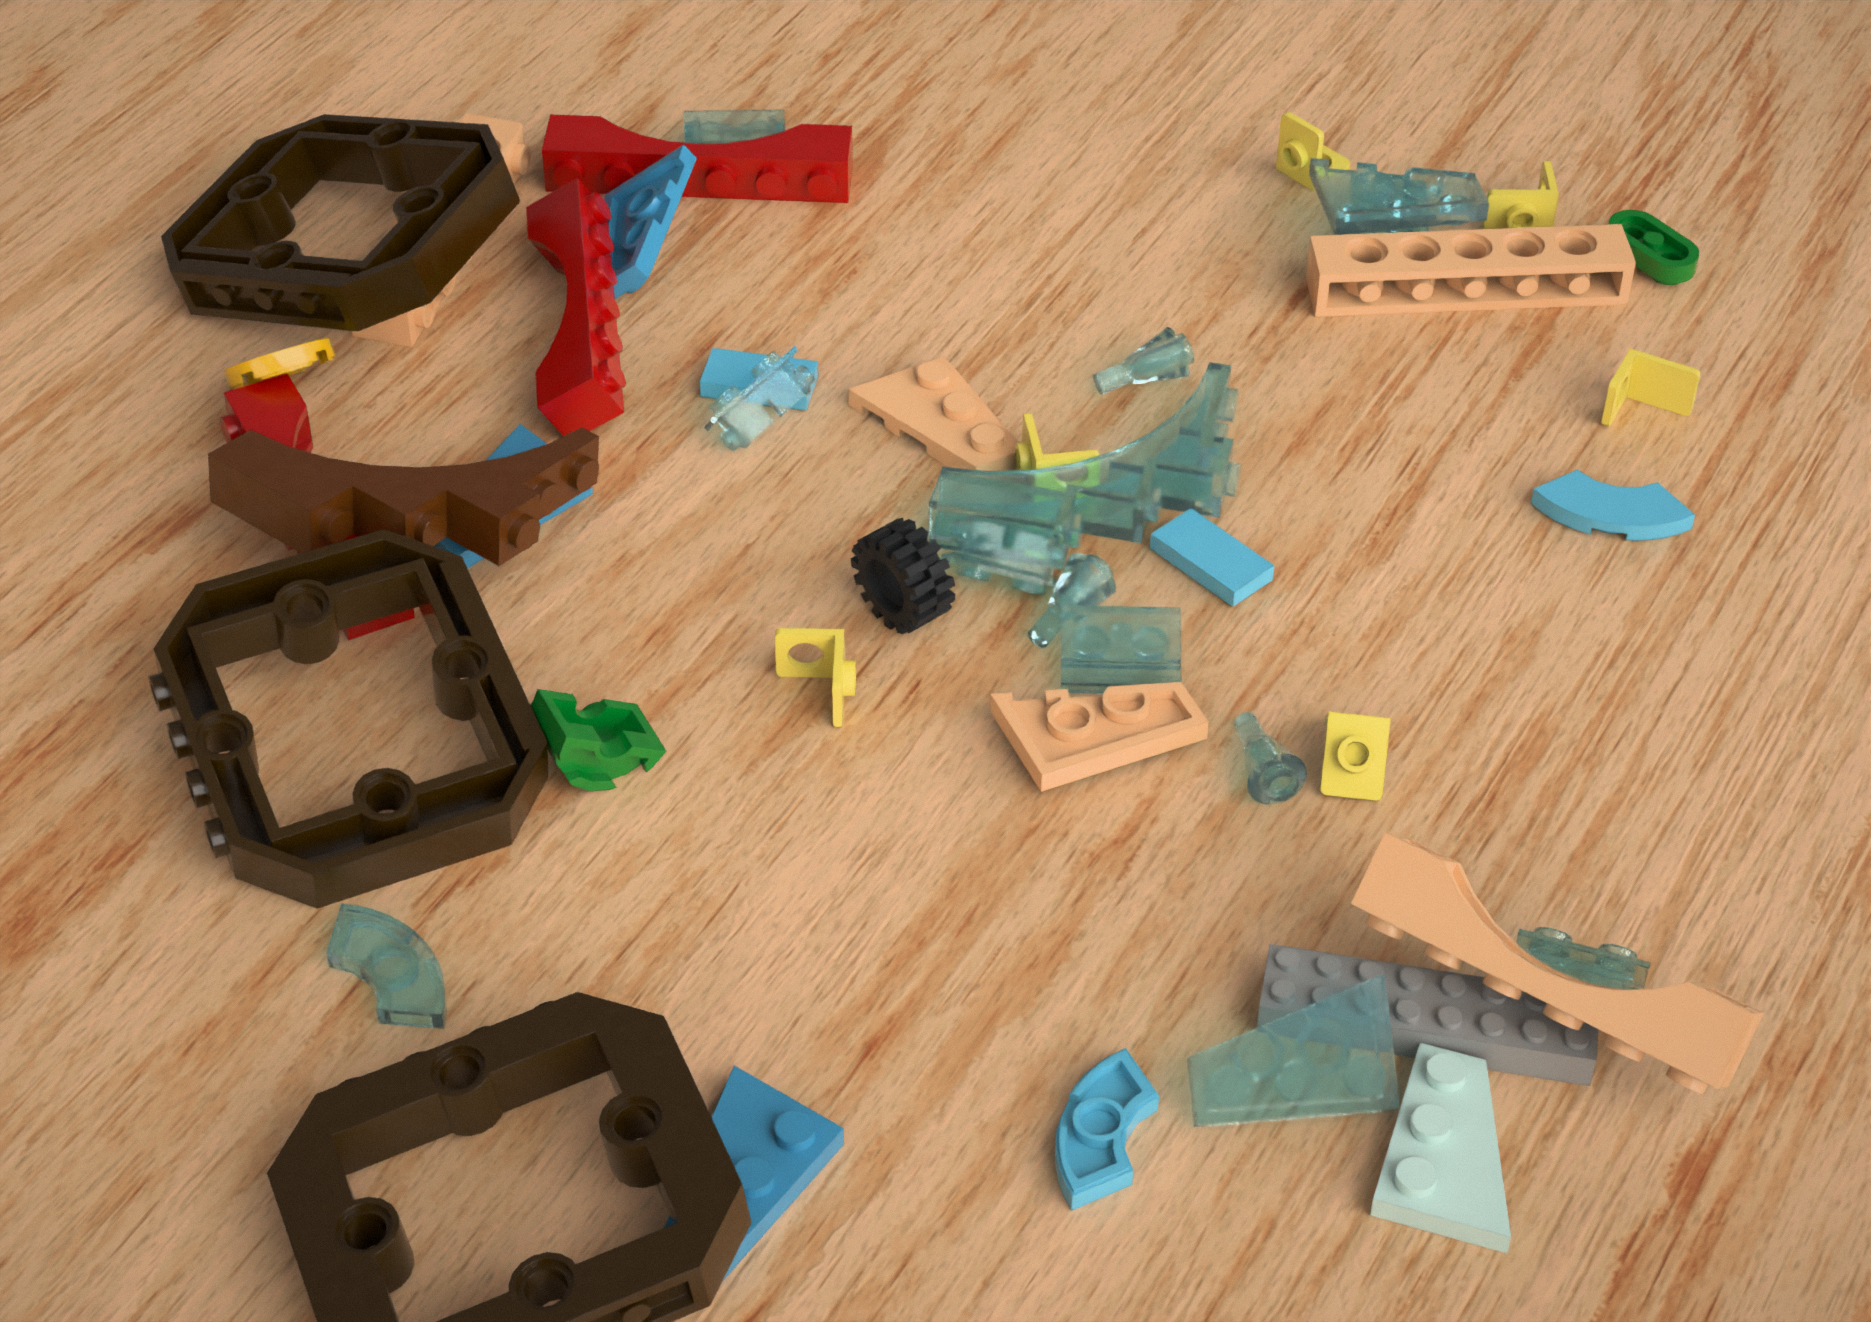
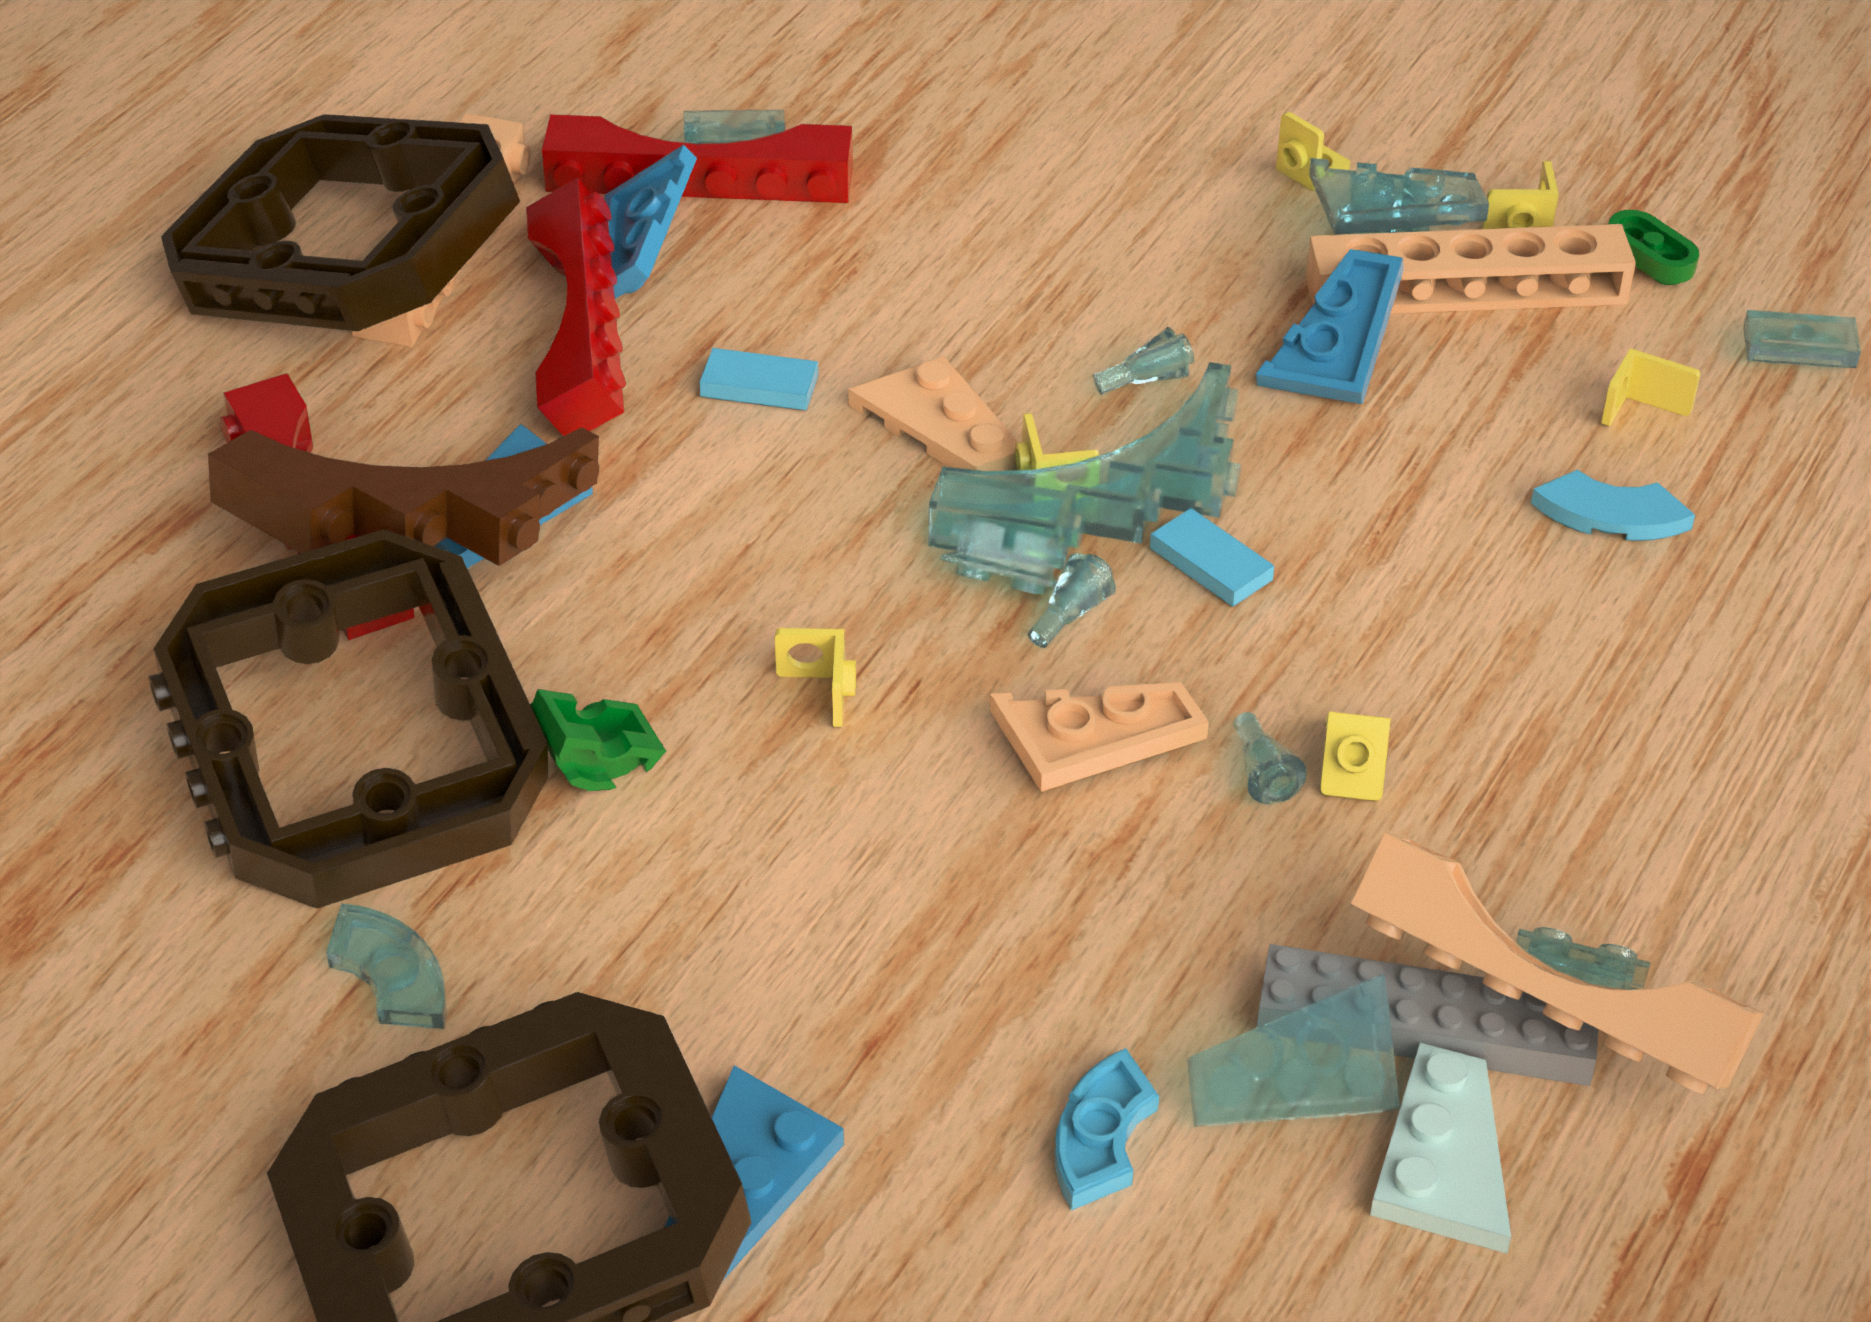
(289, 360): yellow tile -> none
(742, 412): clear light blue hinge -> none
(903, 575): black tyre -> none
(1119, 646): clear light blue plate -> none
(1341, 334): none -> dark azure wing
(1801, 339): none -> clear light blue plate

